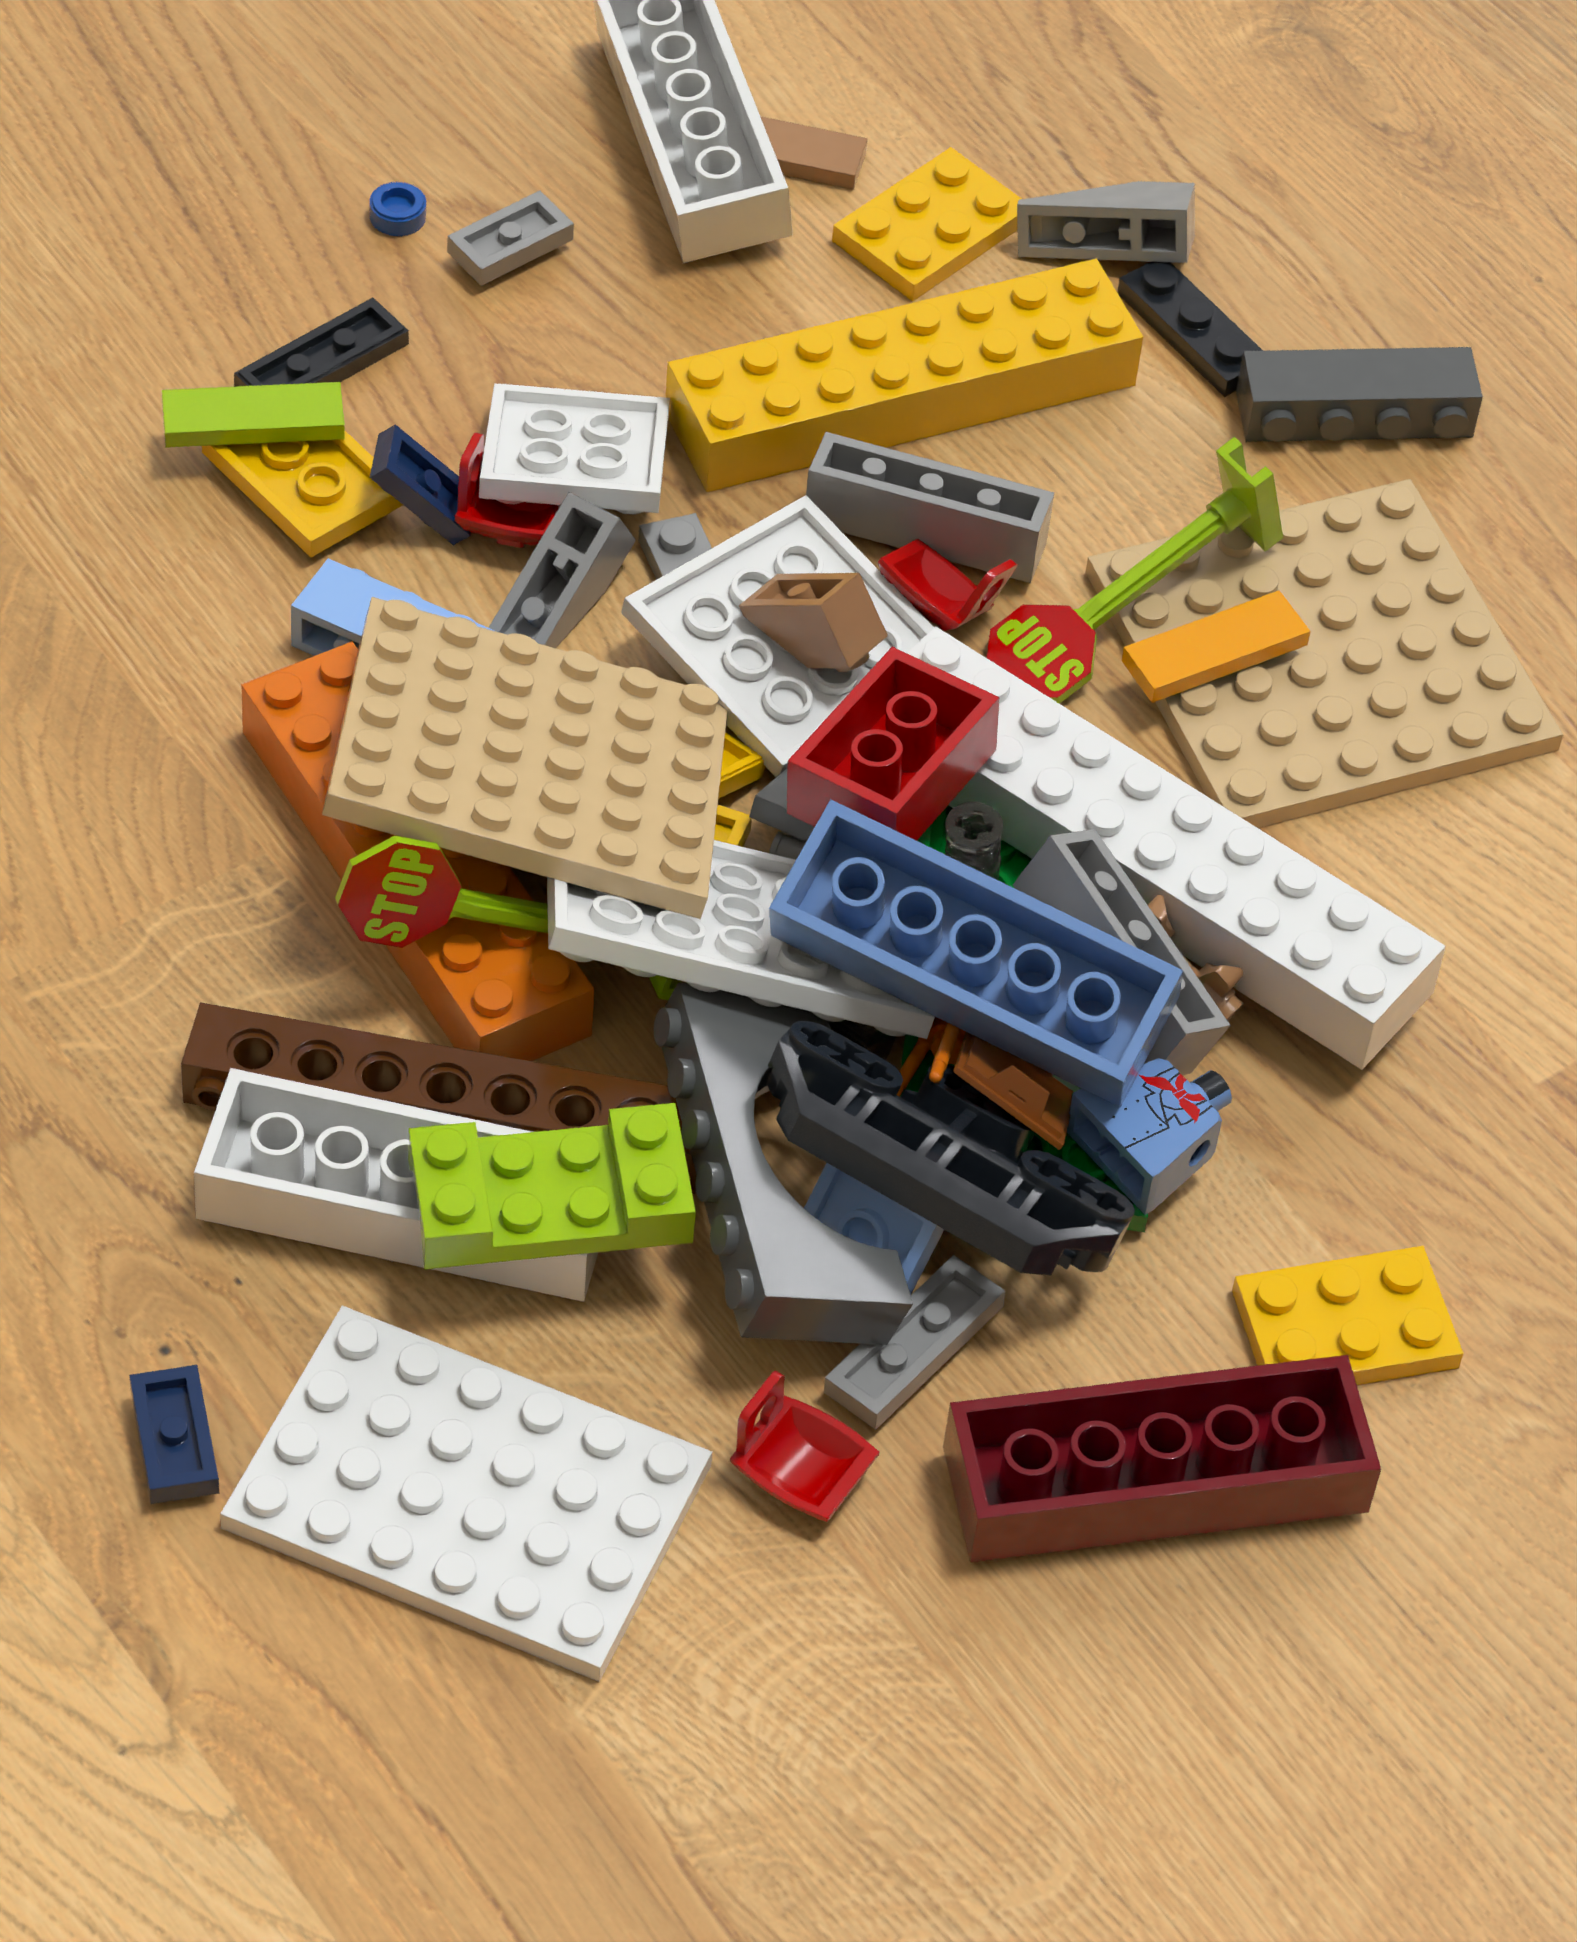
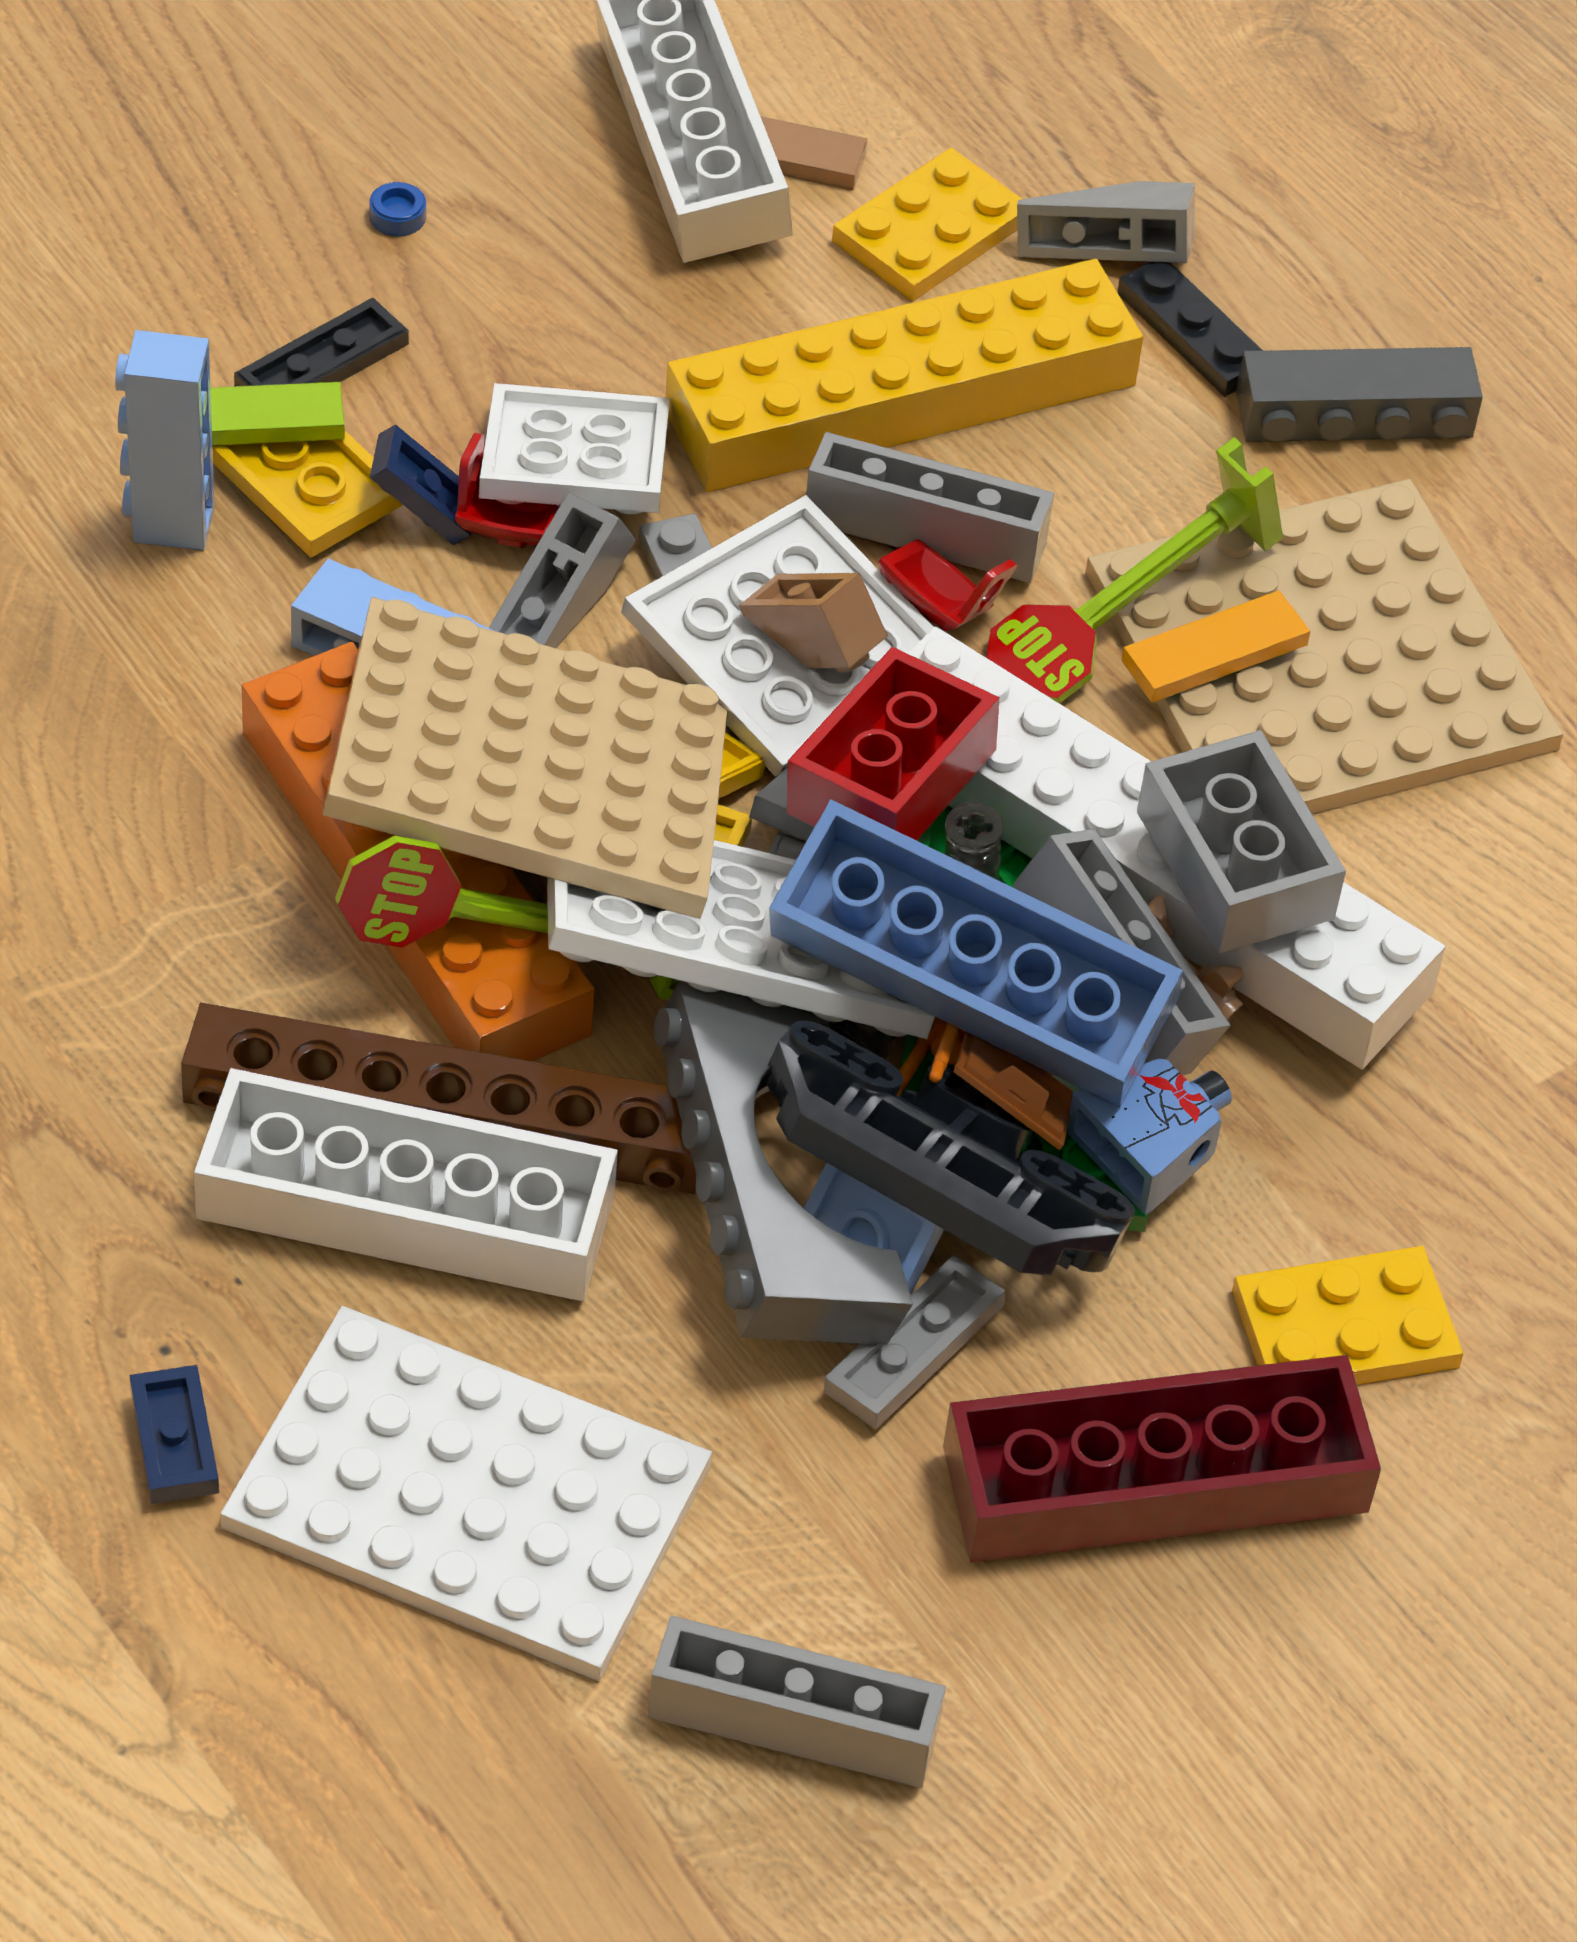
(168, 439): none -> light blue brick
(510, 237): light grey plate -> none
(552, 1189): lime piece -> none
(796, 1701): none -> light grey brick
(799, 1451): red piece -> none
(1240, 841): none -> light grey brick

